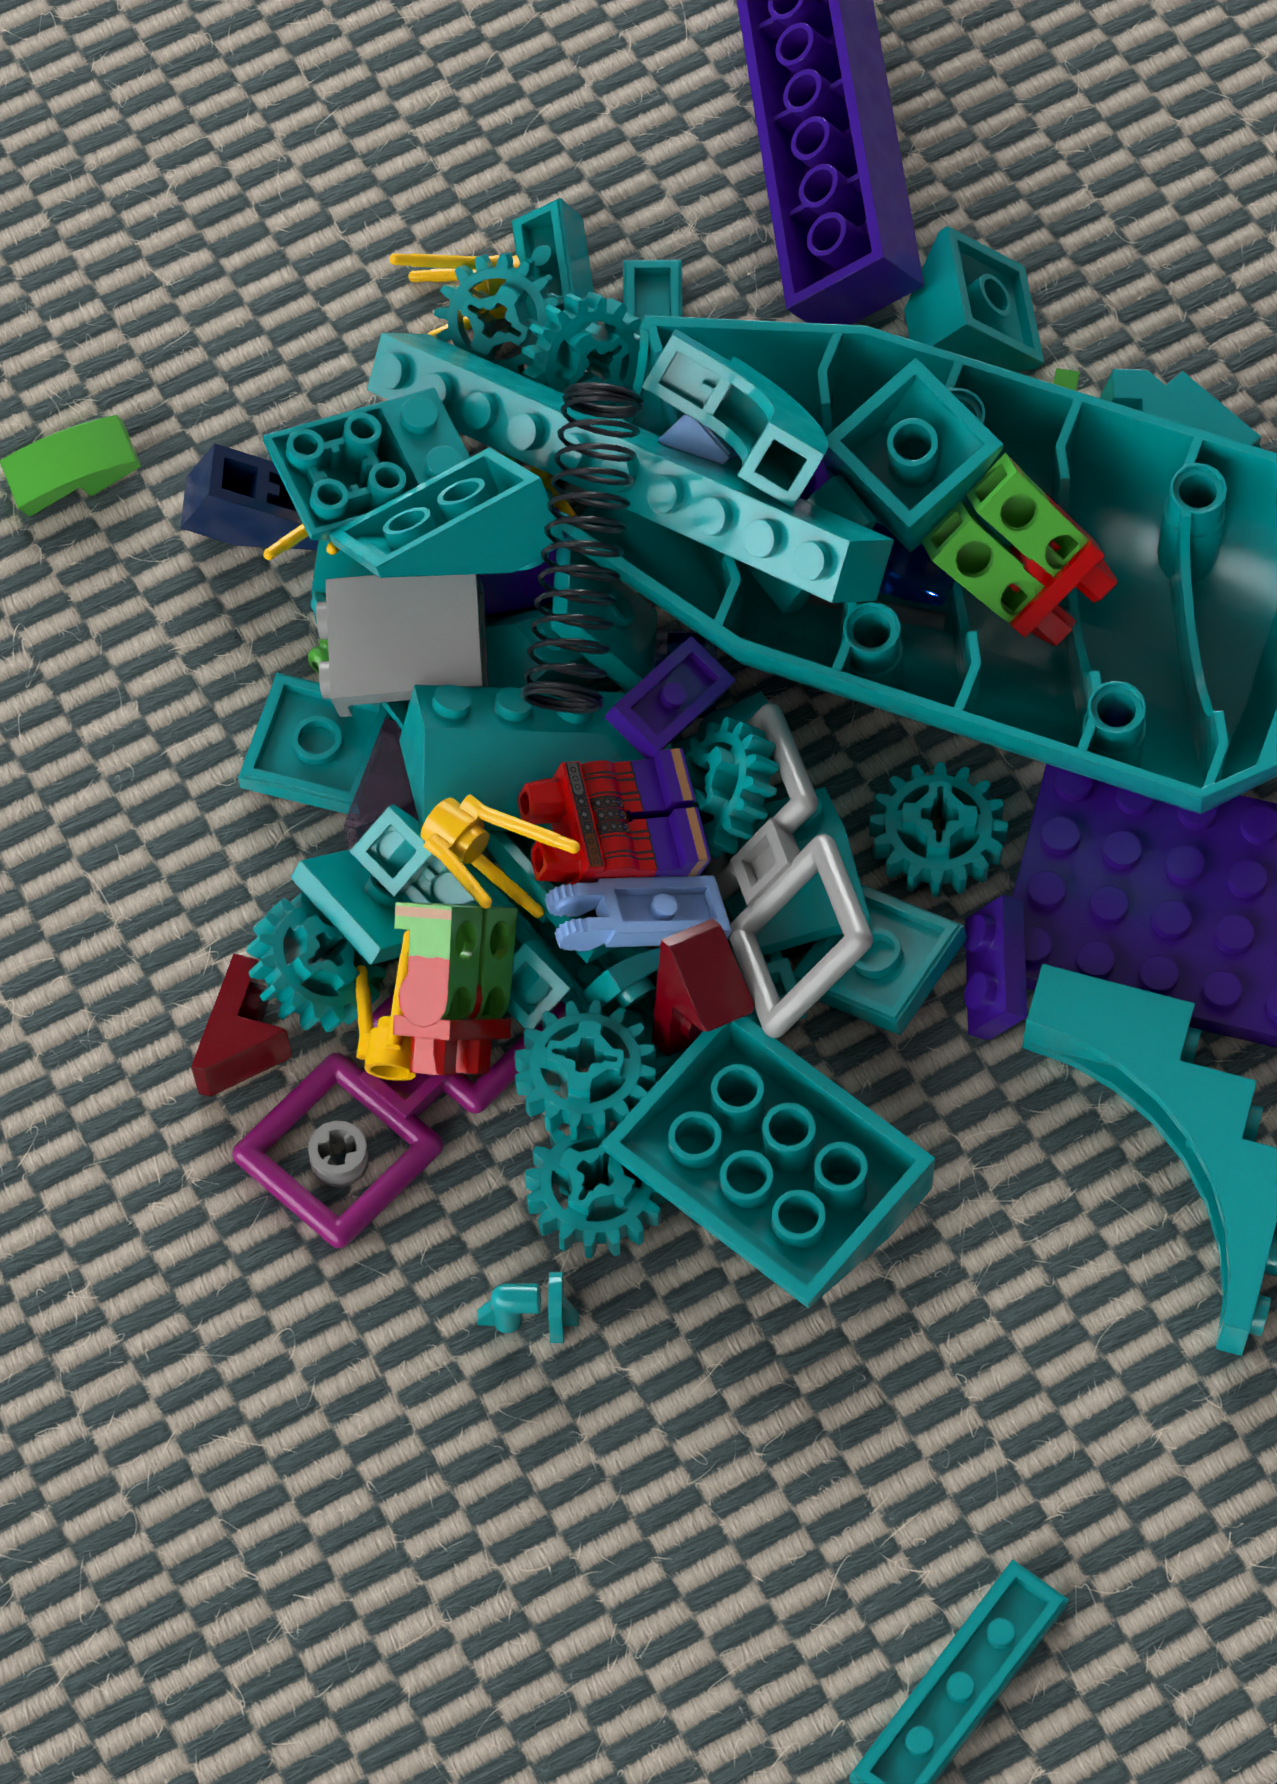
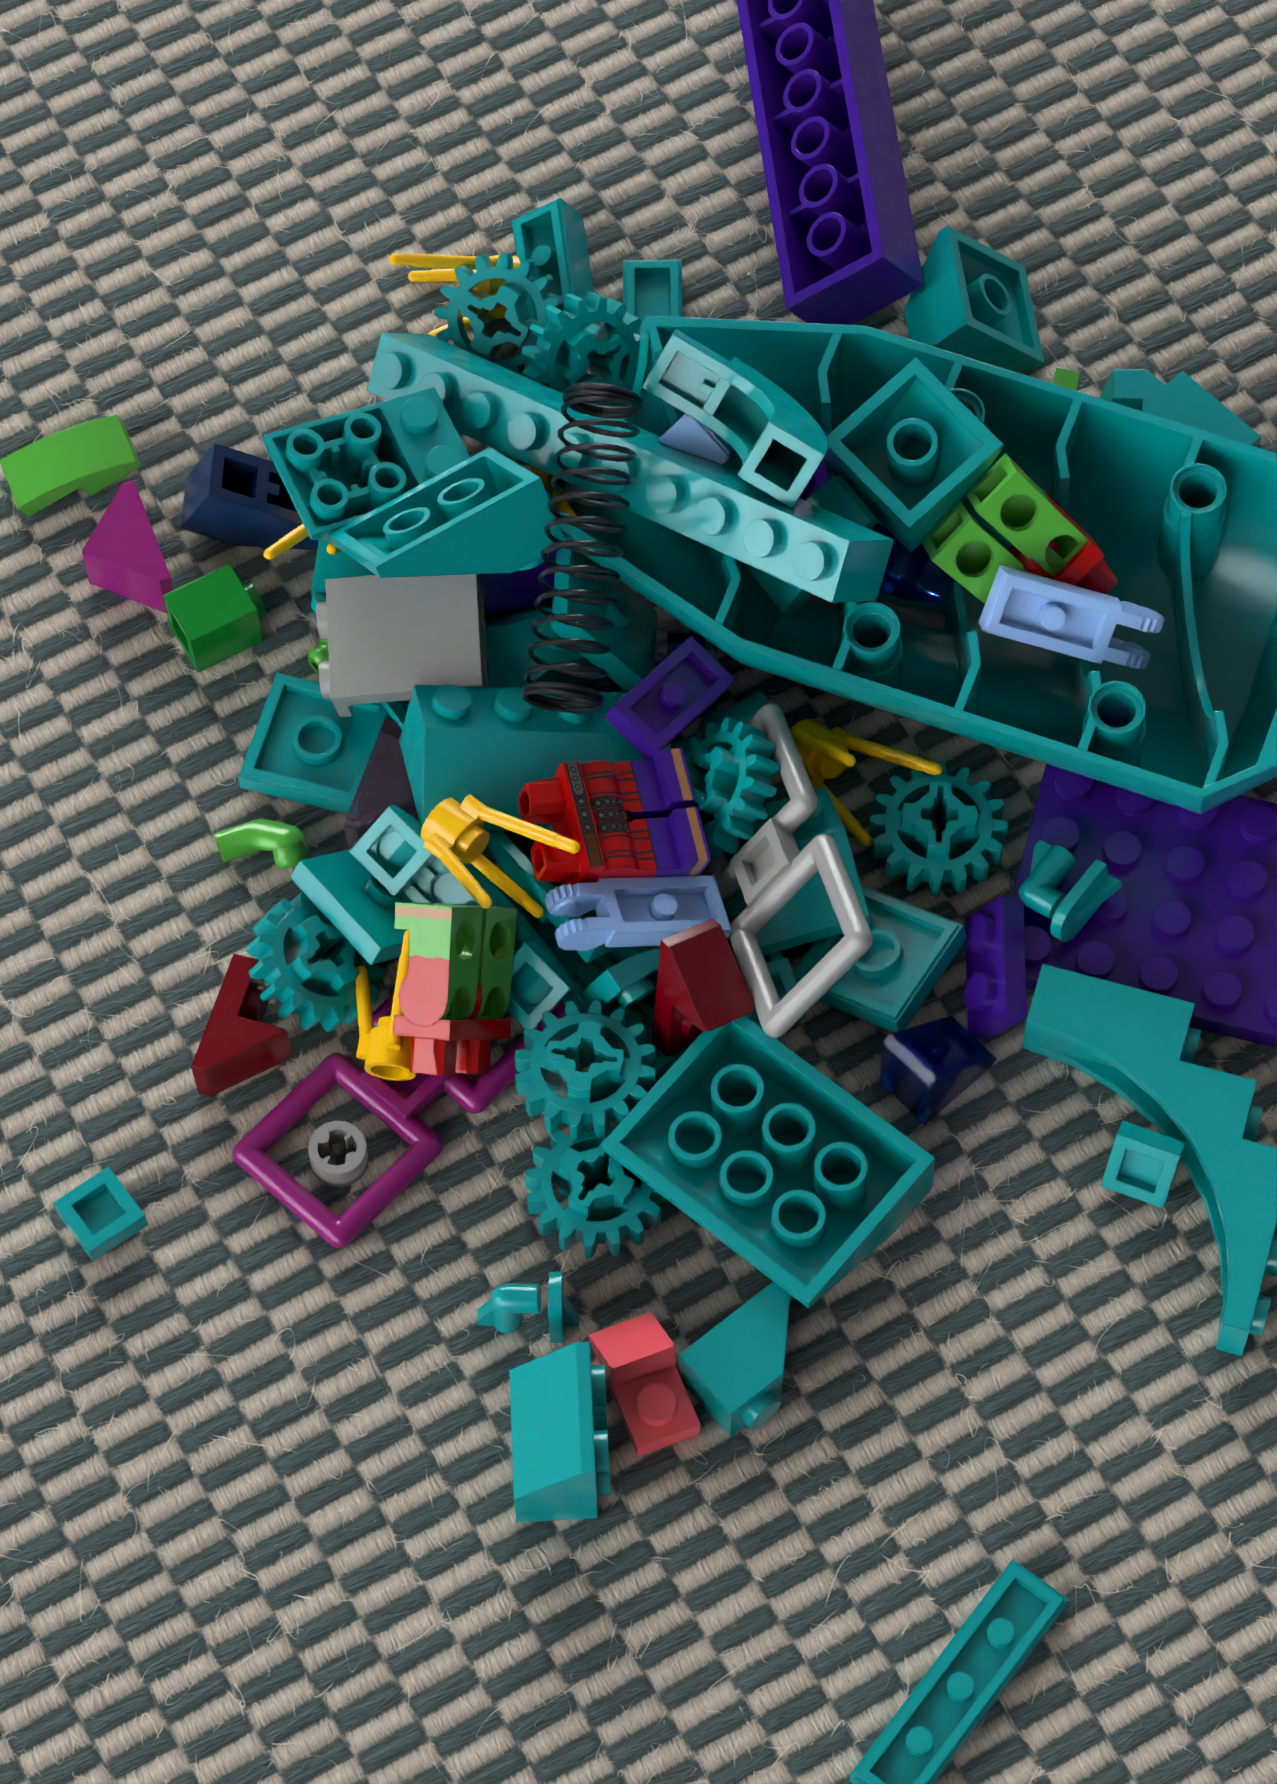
(100, 1214): none -> teal plate
(125, 552): none -> magenta slope
(215, 617): none -> green brick
(263, 835): none -> bright green arm
(559, 1436): none -> teal slope
(645, 1383): none -> coral slope
(741, 1362): none -> teal slope
(827, 755): none -> yellow plant
(931, 1065): none -> clear blue slope
(1065, 618): none -> light blue hinge
(1068, 911): none -> teal piece
(1142, 1164): none -> teal plate

